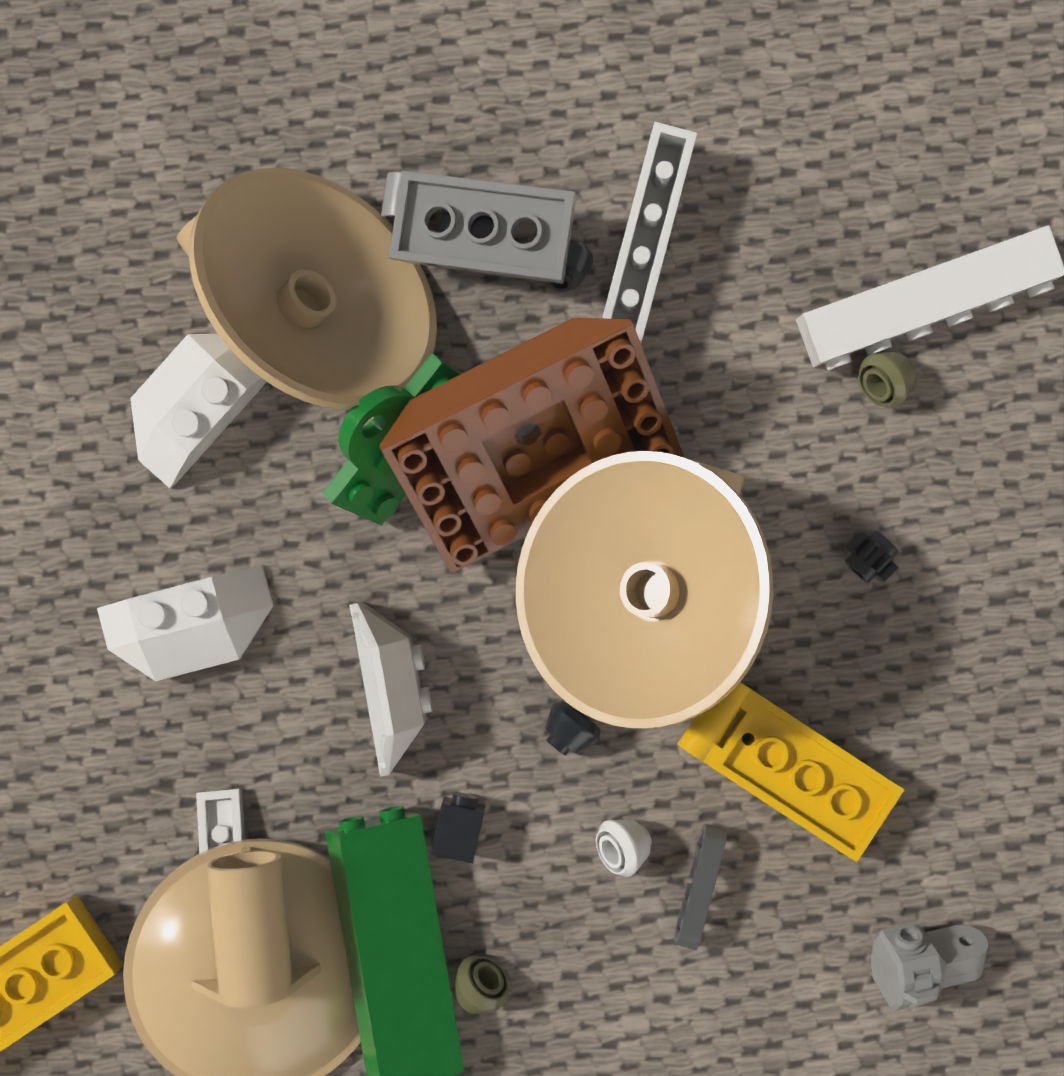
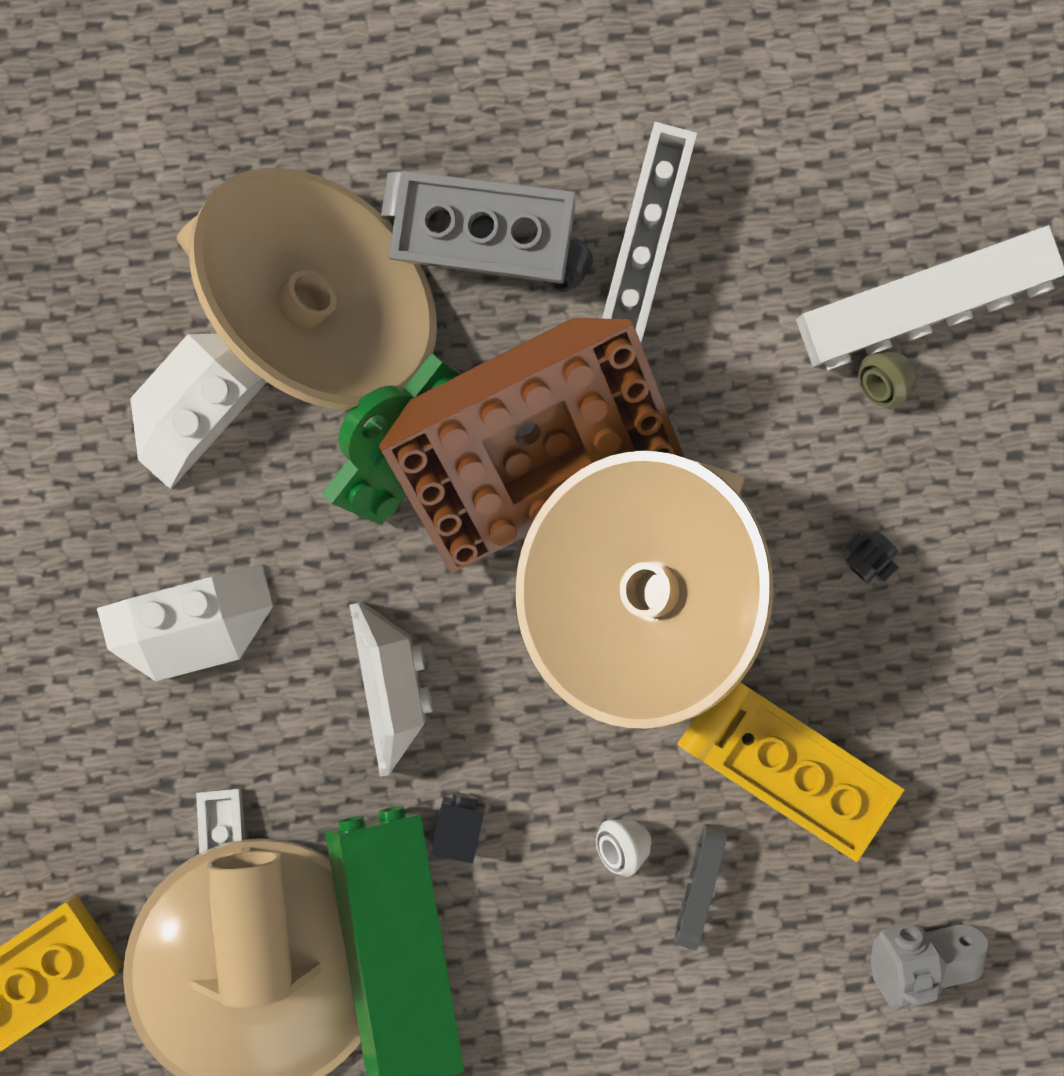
(480, 985): olive cone -> none
(570, 729): black cone -> none

